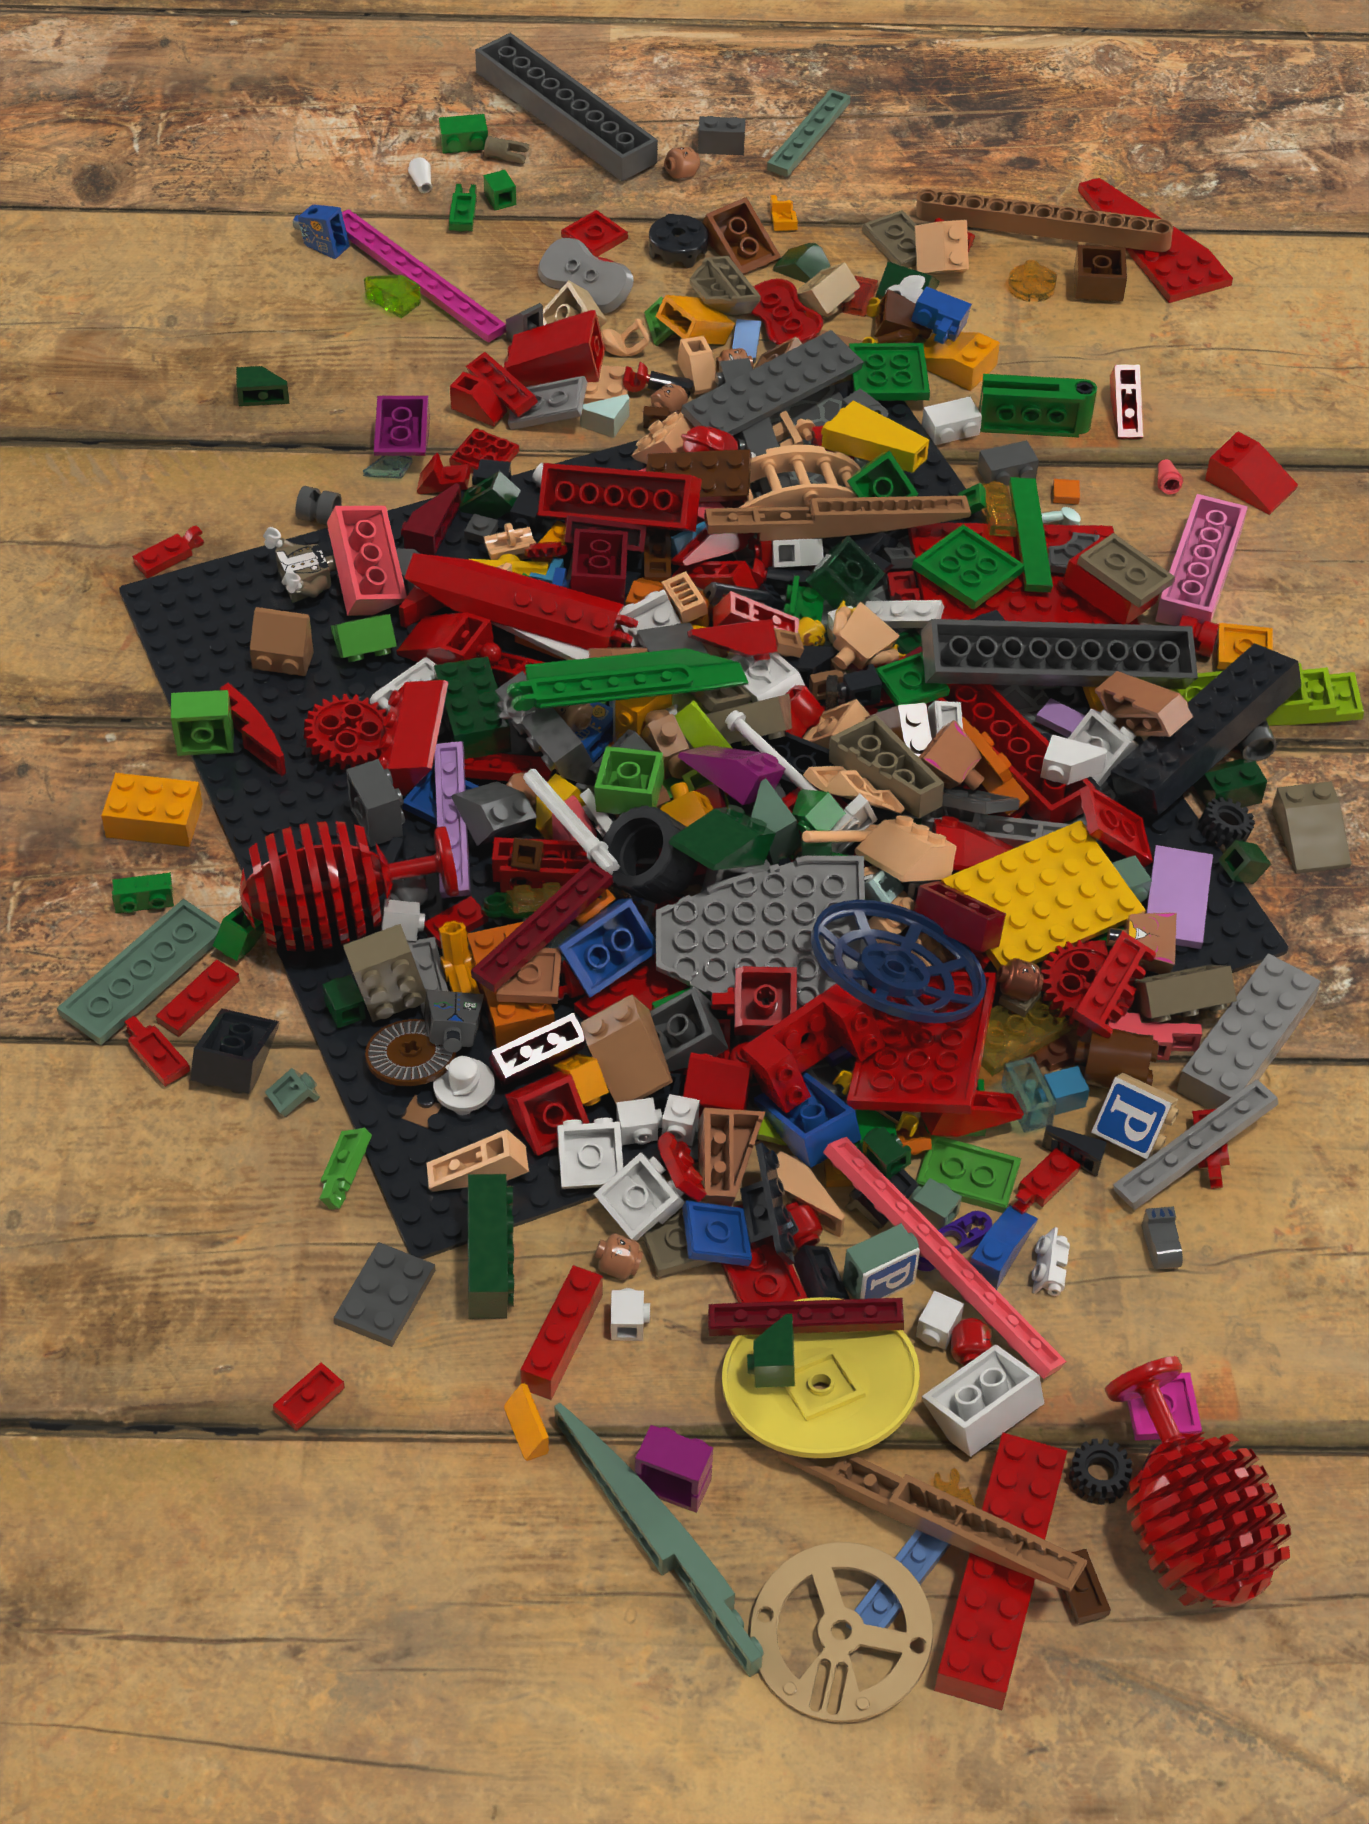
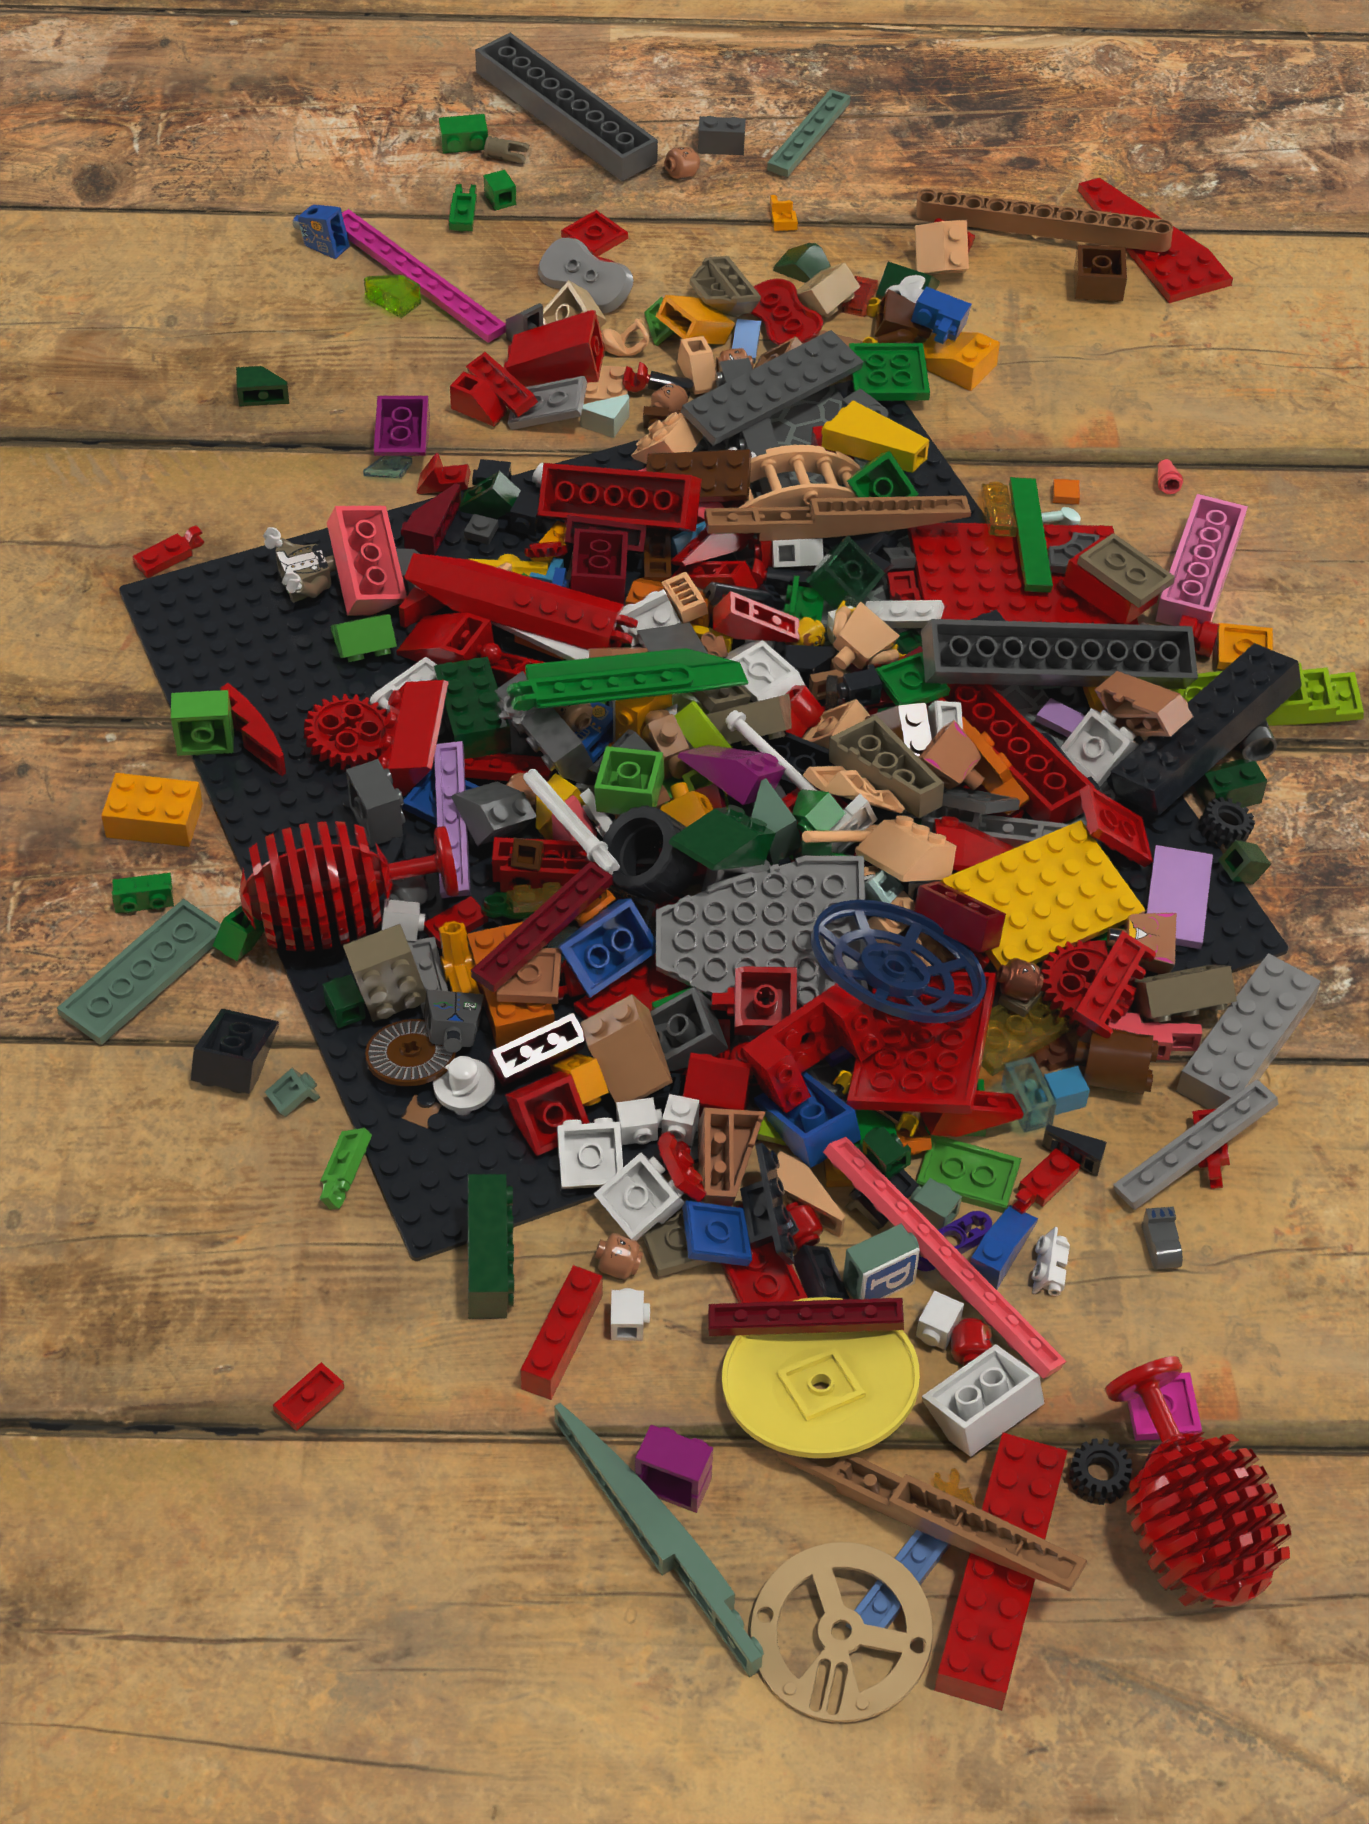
(156, 1051): red hinge -> none
(197, 998): red plate -> none
(281, 641): medium nougat slope -> none
(314, 505): dark grey wheel -> none
(384, 1294): dark grey plate -> none
(421, 174): white cone -> none
(483, 446): red tile -> none
(493, 1155): light nougat slope -> none
(509, 542): light nougat hips -> none
(527, 1423): light orange slope -> none
(686, 247): black plate -> none
(708, 439): red piece -> none
(741, 236): dark orange slope -> none
(745, 639): red slope -> none
(774, 1355): dark green slope -> none
(788, 643): medium nougat plate -> none
(797, 432): light nougat hips -> none
(894, 237): dark tan tile -> none
(952, 420): white brick -> none
(968, 566): green plate -> none
(976, 497): green plate -> none
(1008, 461): dark grey brick -> none
(1036, 405): green hinge -> none
(1041, 281): clear yellow plate -> none
(1071, 760): white slope -> none
(1087, 1596): reddish brown plate -> none
(1126, 401): slope -> none
(1134, 876): sand green brick -> none
(1136, 1116): piece -> none
(1250, 473): red slope -> none
(1312, 827): dark tan slope -> none

